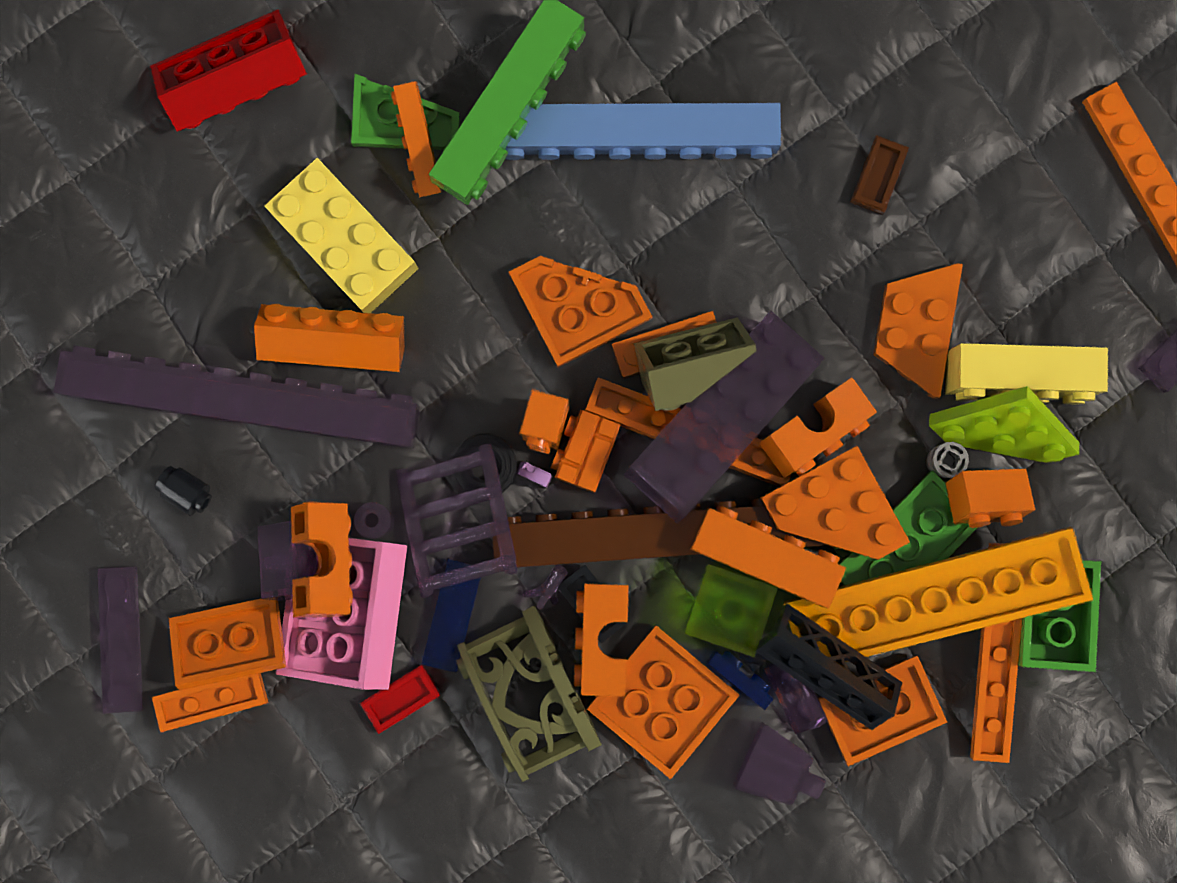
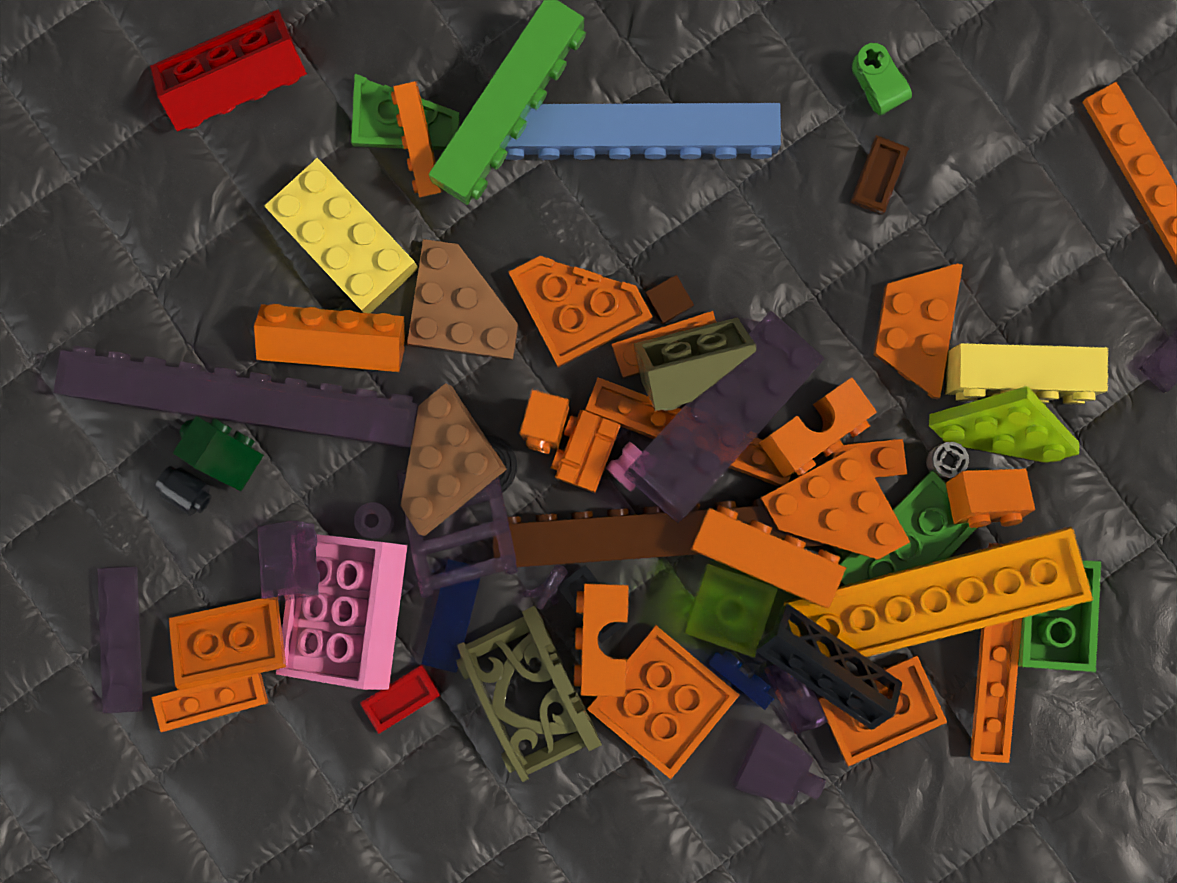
(217, 452): none -> dark green brick
(325, 530): orange arch -> none
(446, 461): none -> medium nougat plate
(457, 307): none -> medium nougat plate
(534, 474): lavender tile -> none
(618, 467): none -> bright pink wheel
(669, 299): none -> reddish brown tile
(882, 457): none -> orange plate
(883, 83): none -> bright green piece

